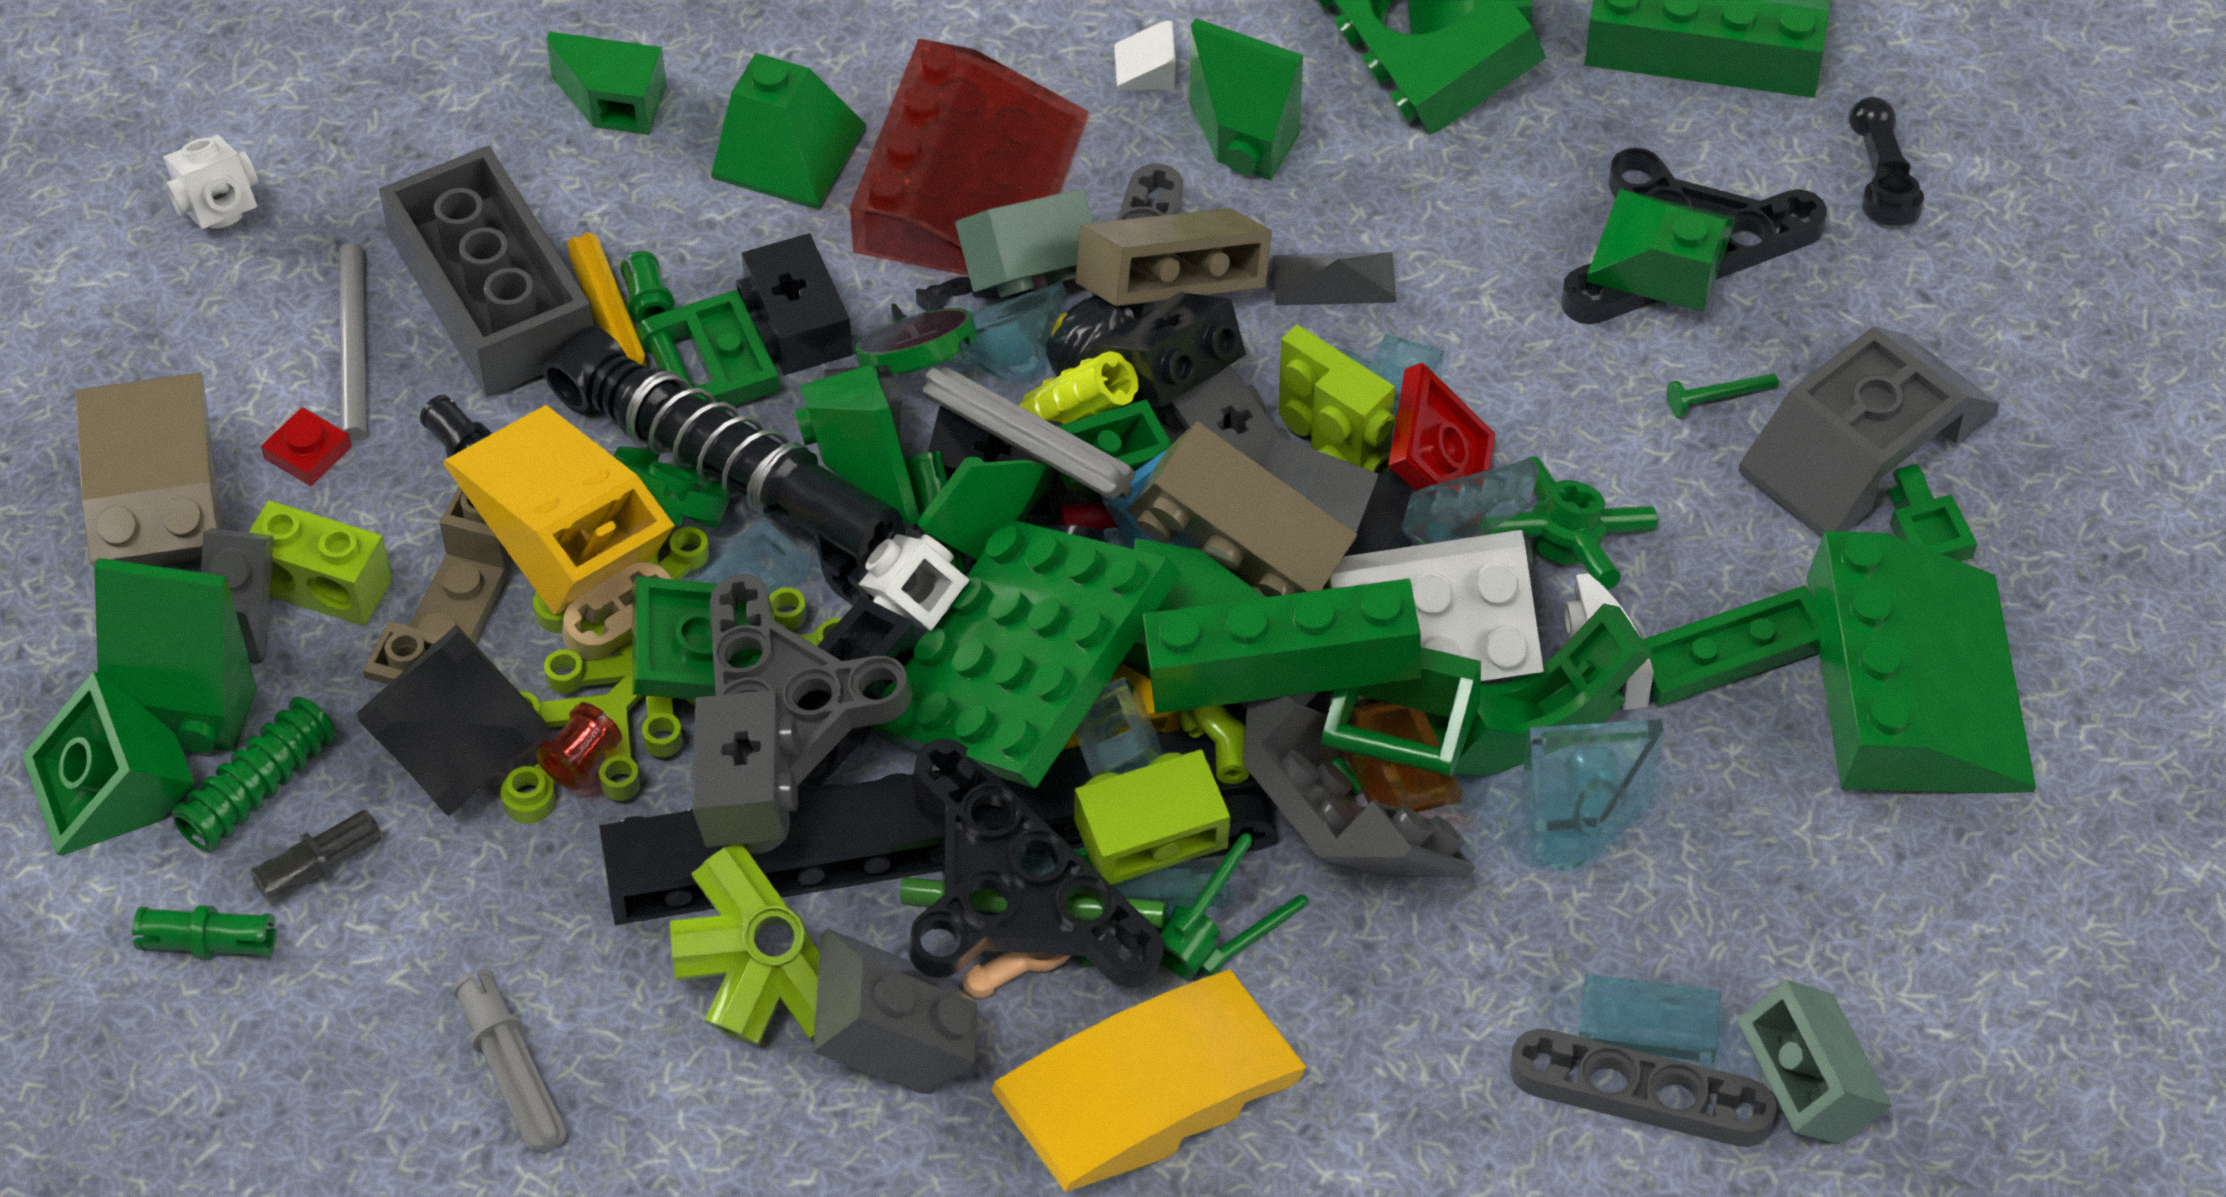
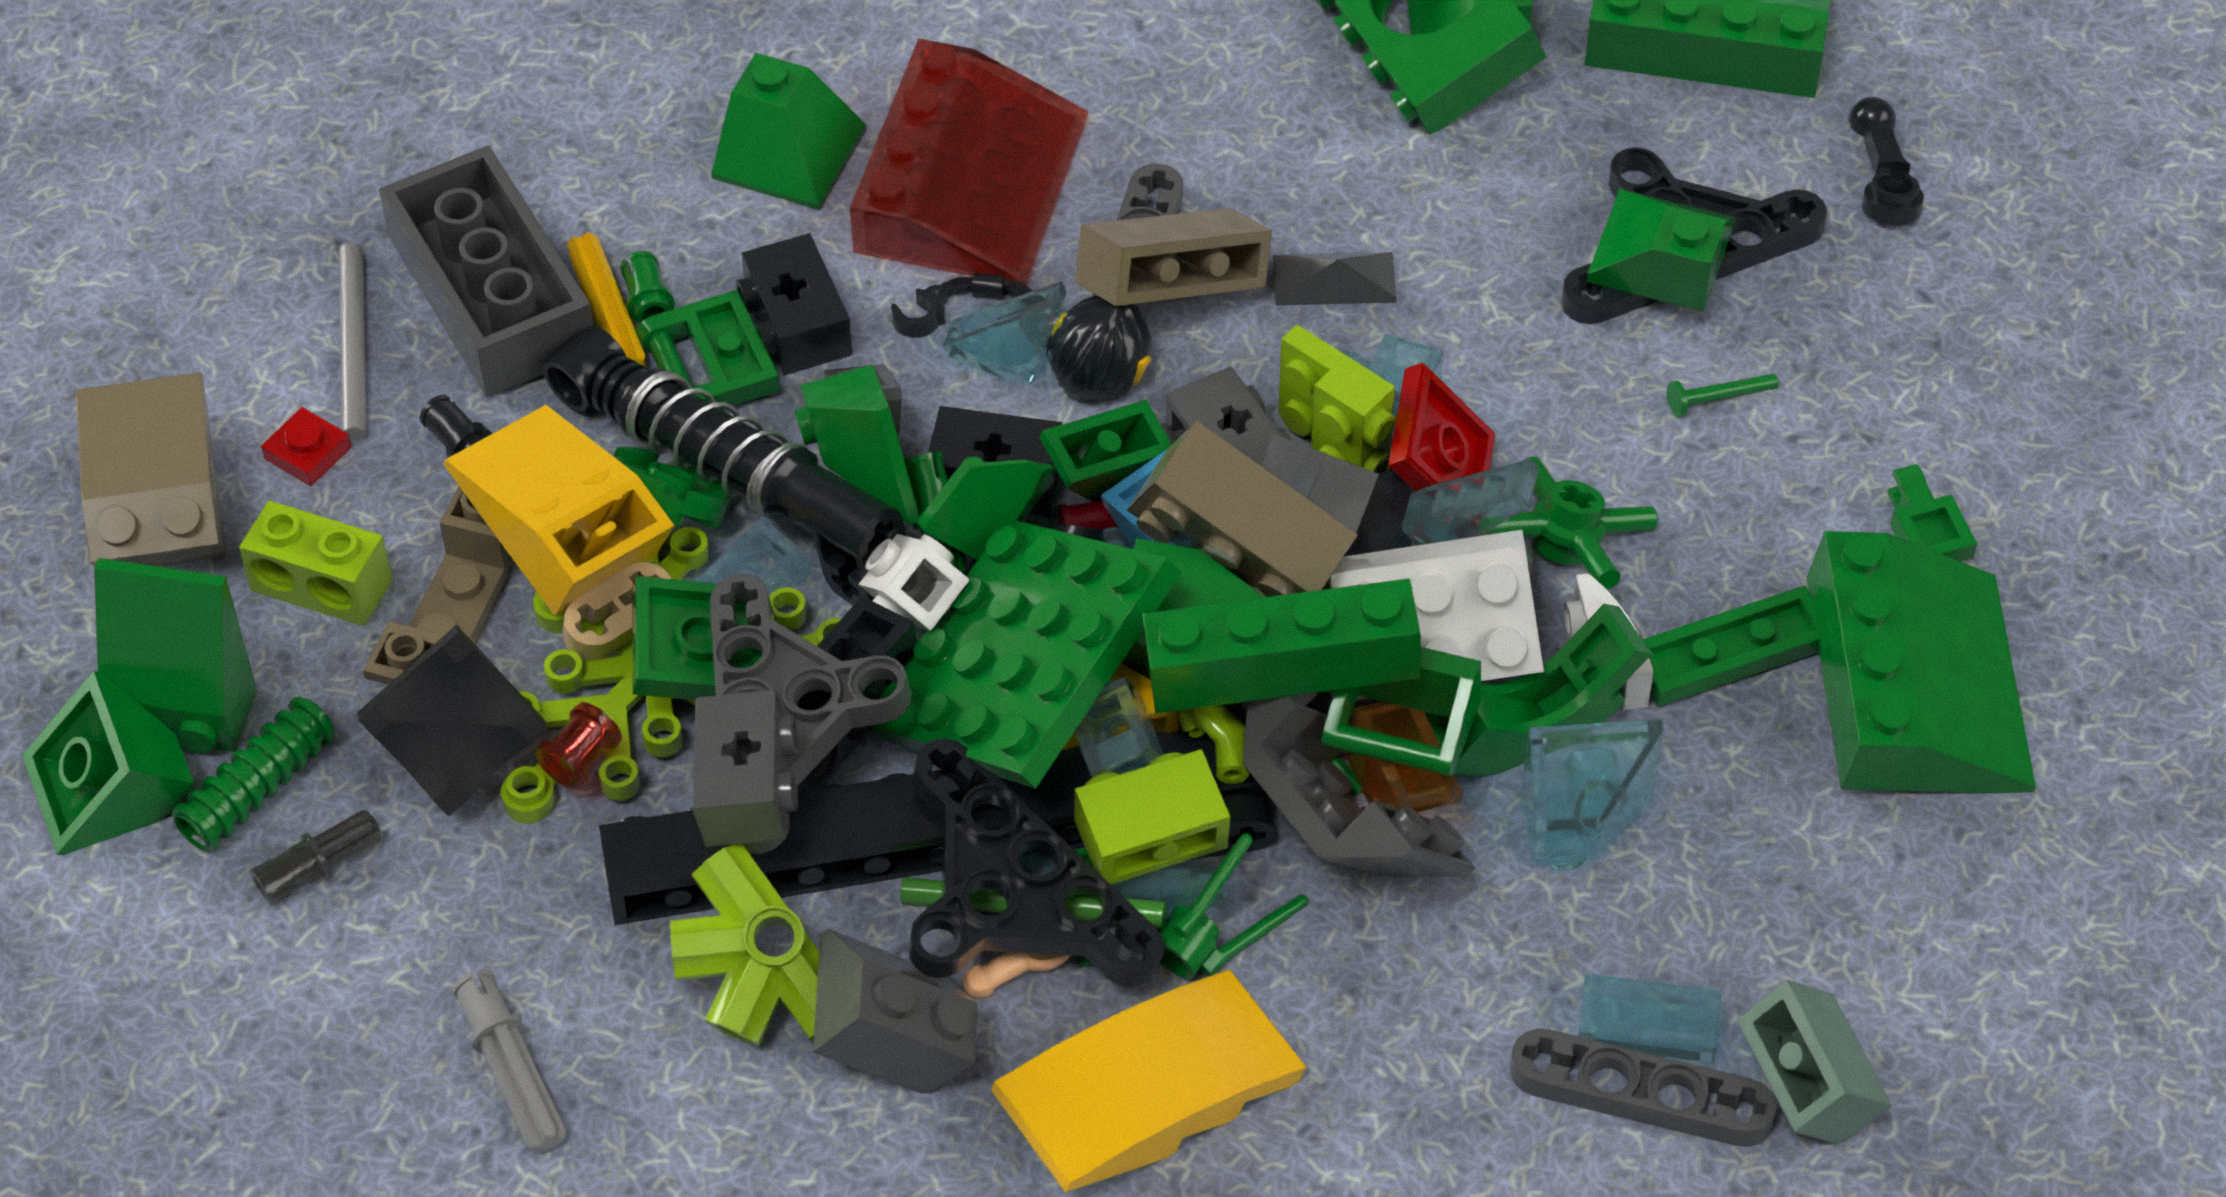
(204, 931): green pin -> none
(211, 182): white brick -> none
(247, 565): dark grey slope -> none
(609, 80): green slope -> none
(917, 340): tile -> none
(1023, 242): sand green brick -> none
(1029, 433): light grey axle -> none
(1084, 390): neon yellow axle -> none
(1146, 59): white slope -> none
(1178, 345): black brick -> none
(1244, 97): green slope -> none
(1858, 423): dark grey slope -> none

